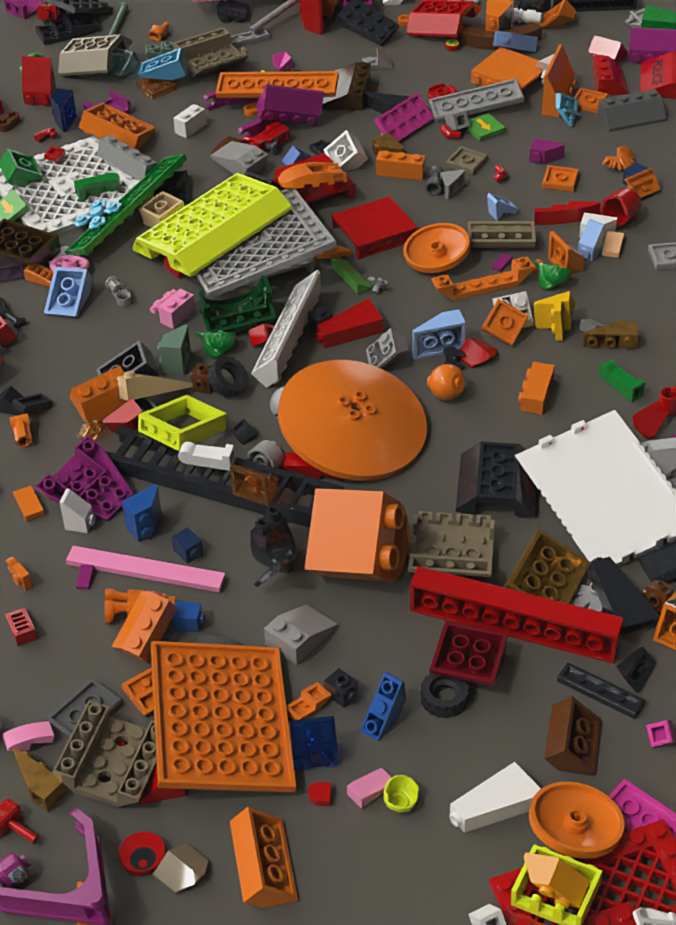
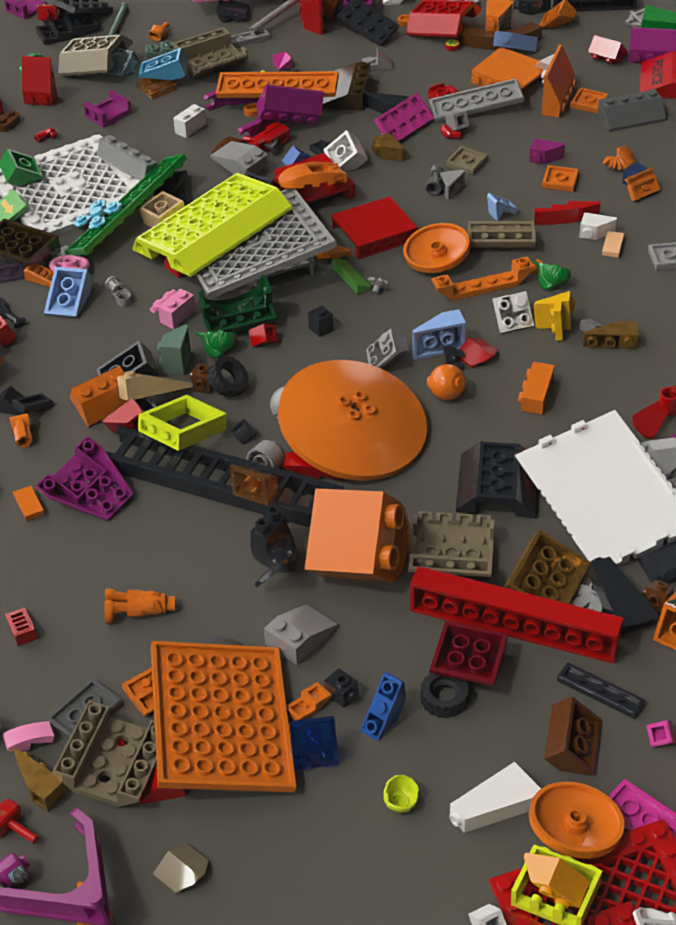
(20, 575): orange plate -> none
(54, 154): red tile -> none
(63, 108): clear blue slope -> none
(76, 512): white slope -> none
(85, 576): magenta piece -> none
(92, 429): clear orange slope -> none
(96, 185): green leg -> none
(106, 120): orange slope -> none
(141, 853): red tile -> none
(143, 513): blue slope -> none
(143, 625): orange slope -> none
(147, 569): bright pink tile -> none
(187, 545): dark blue brick -> none
(188, 616): blue brick -> none
(207, 455): white leg -> none
(262, 859): orange slope -> none
(287, 330): white slope -> none
(320, 793): red tile -> none
(350, 325): red slope -> none
(368, 787): bright pink slope -> none
(400, 165): orange brick -> none
(484, 127): bright green tile -> none
(501, 173): red arm -> none
(503, 261): magenta piece -> none
(504, 322): orange tile -> none
(526, 16): white axle -> none
(565, 254): orange slope -> none
(567, 107): medium azure slope -> none
(592, 240): light blue slope -> none
(608, 76): red slope -> none
(621, 204): red cylinder -> none
(621, 380): green leg -> none
(636, 668): black slope -> none

